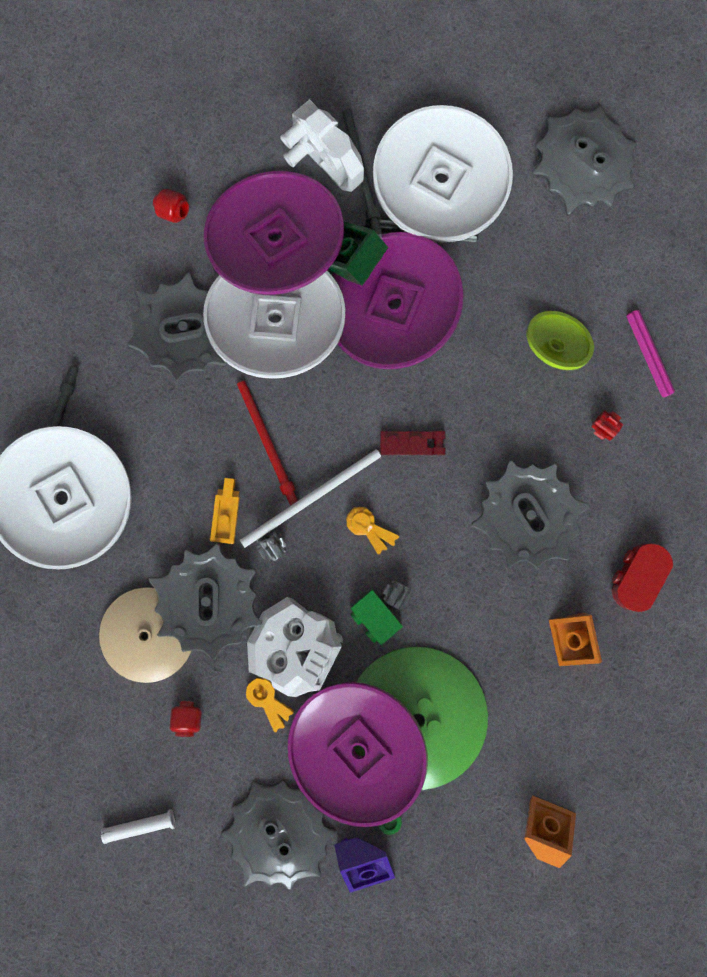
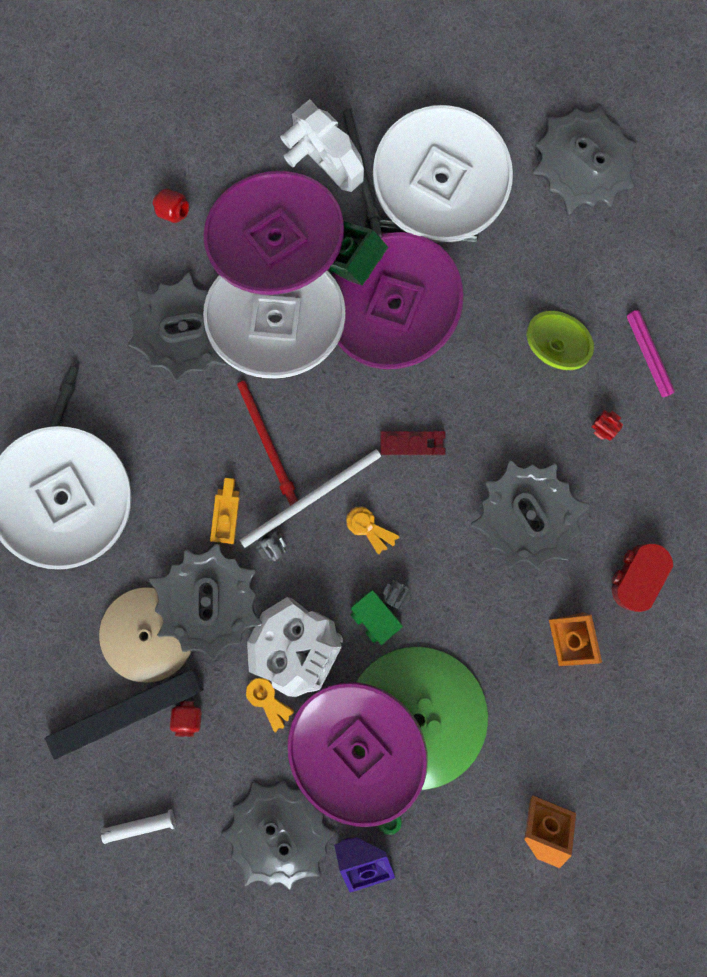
(124, 714): none -> black beam

